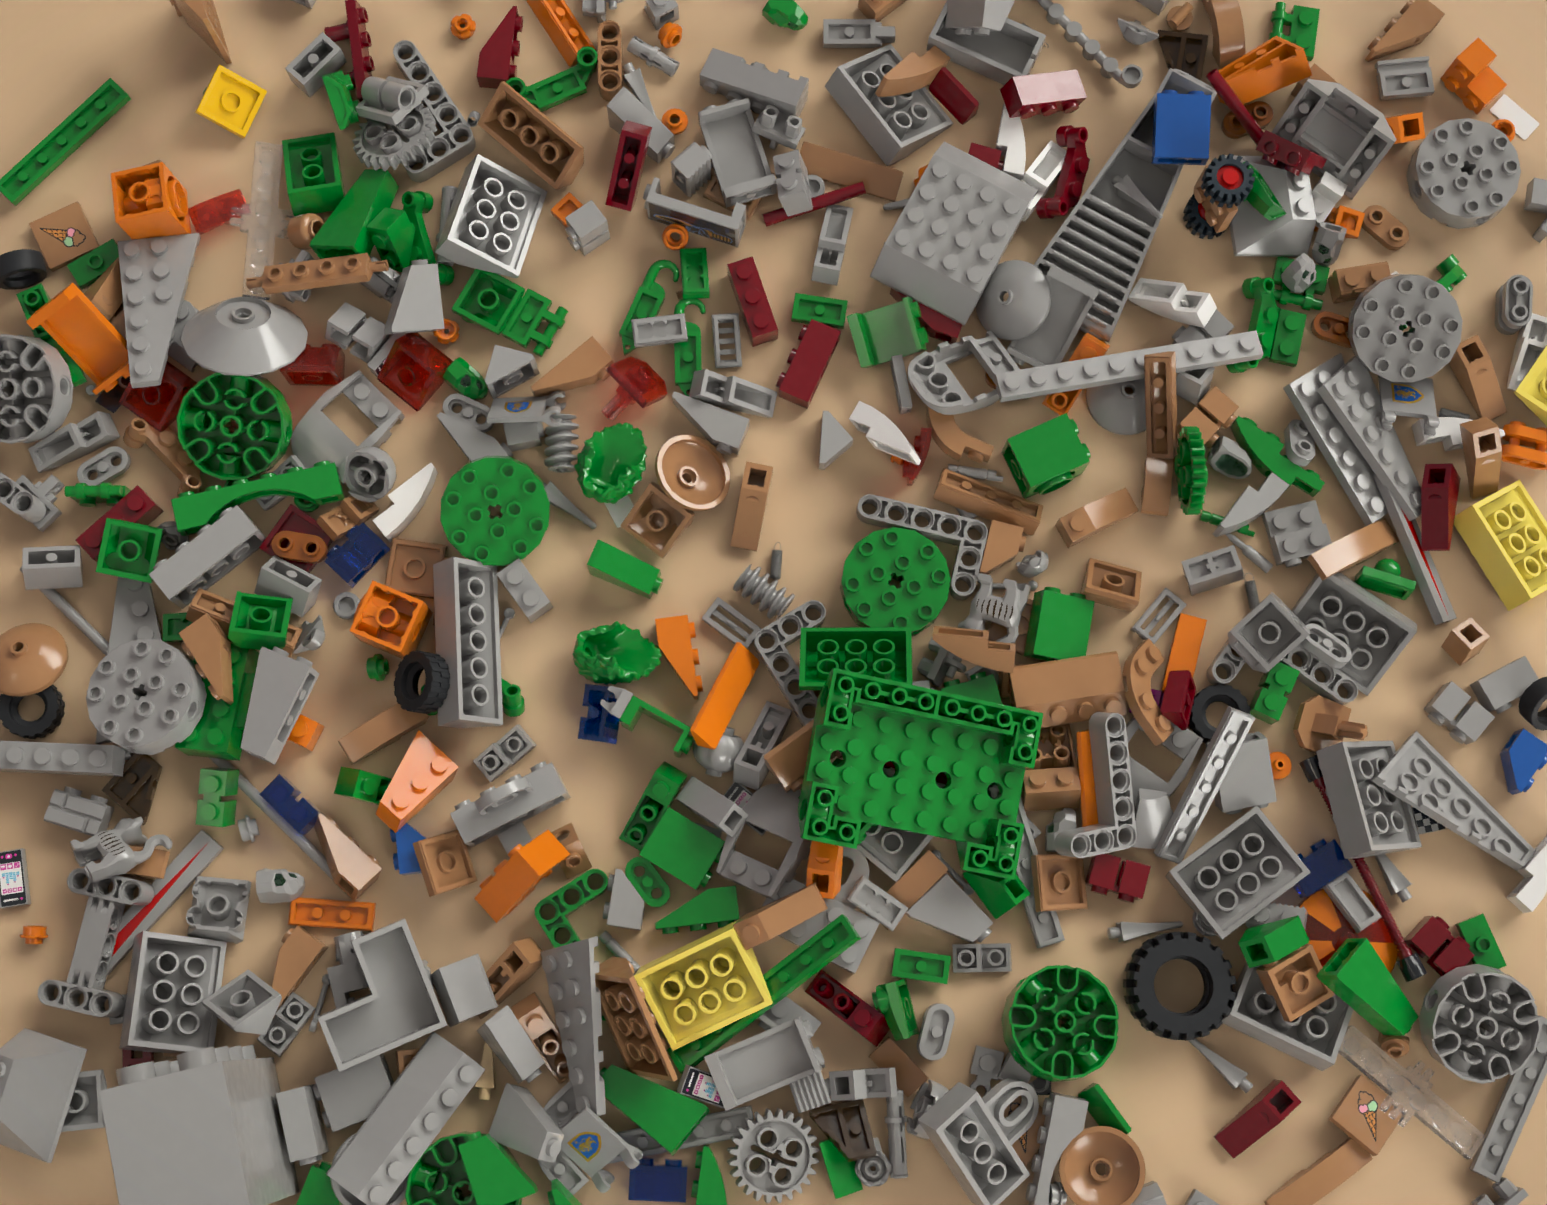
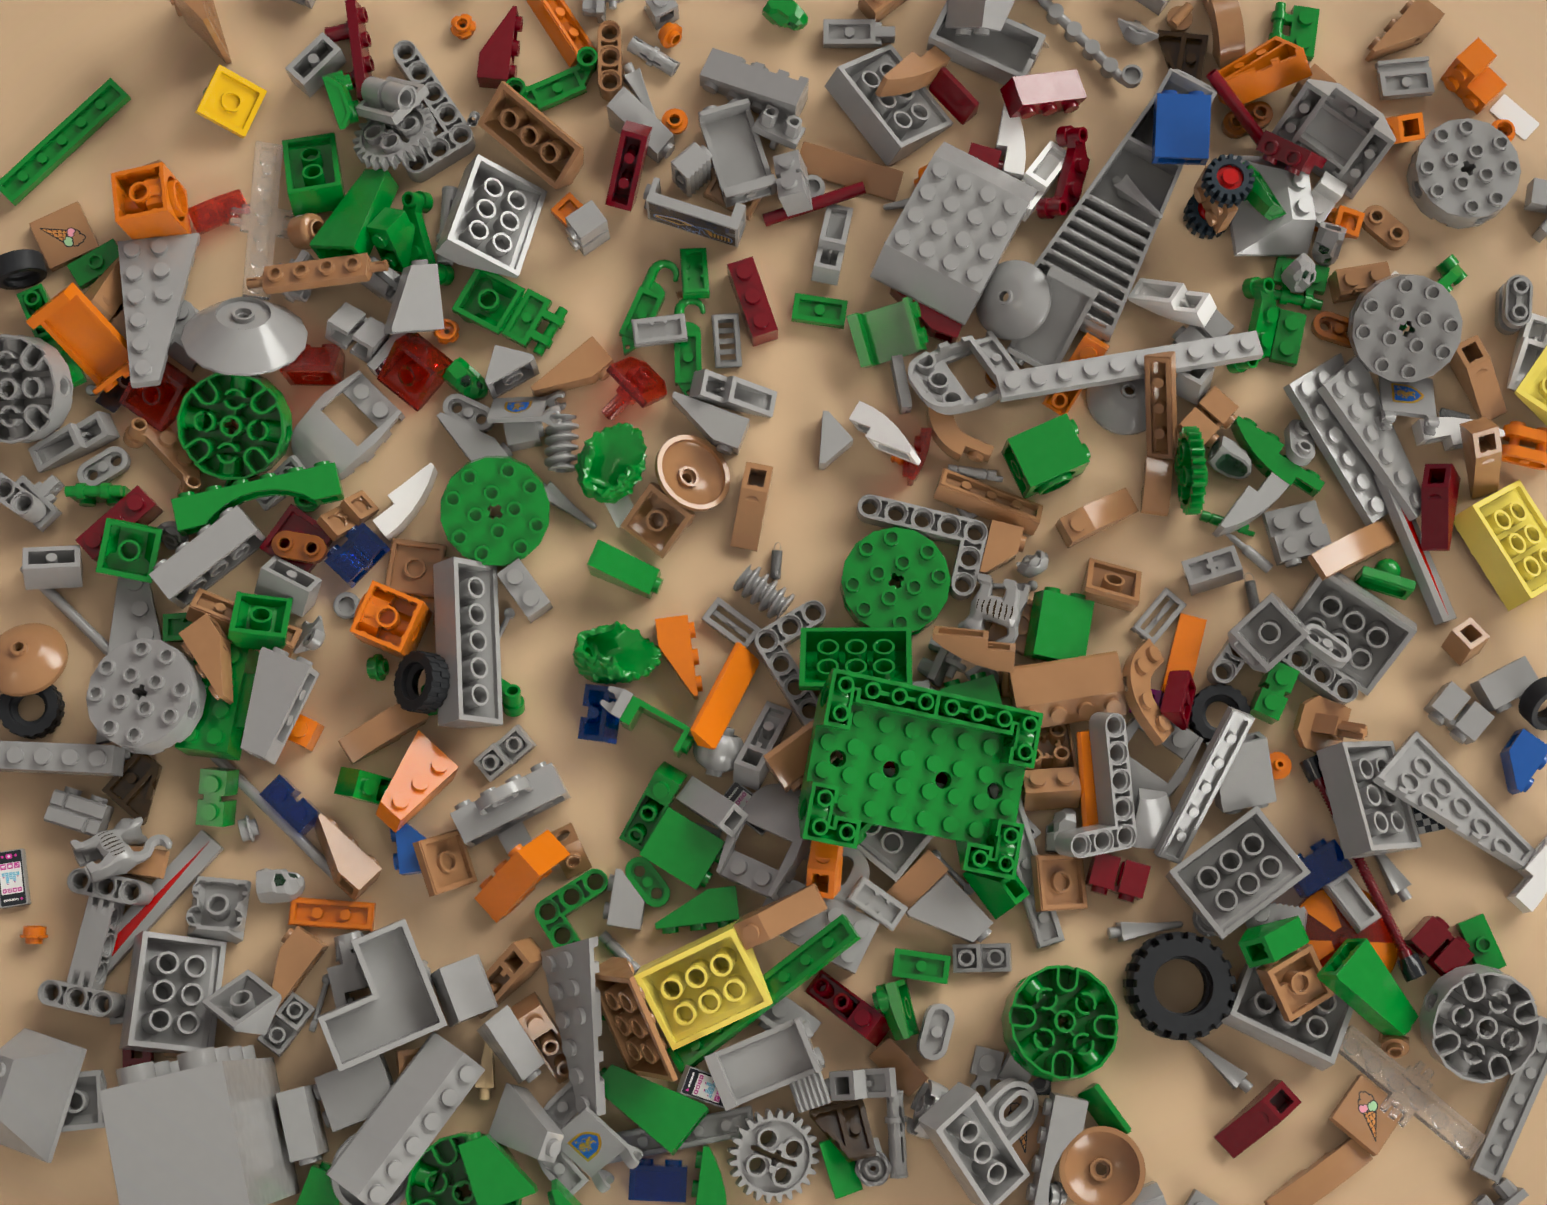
(368, 473): light grey cylinder -> none
(670, 242): orange plate -> none
(808, 363): dark red brick -> none

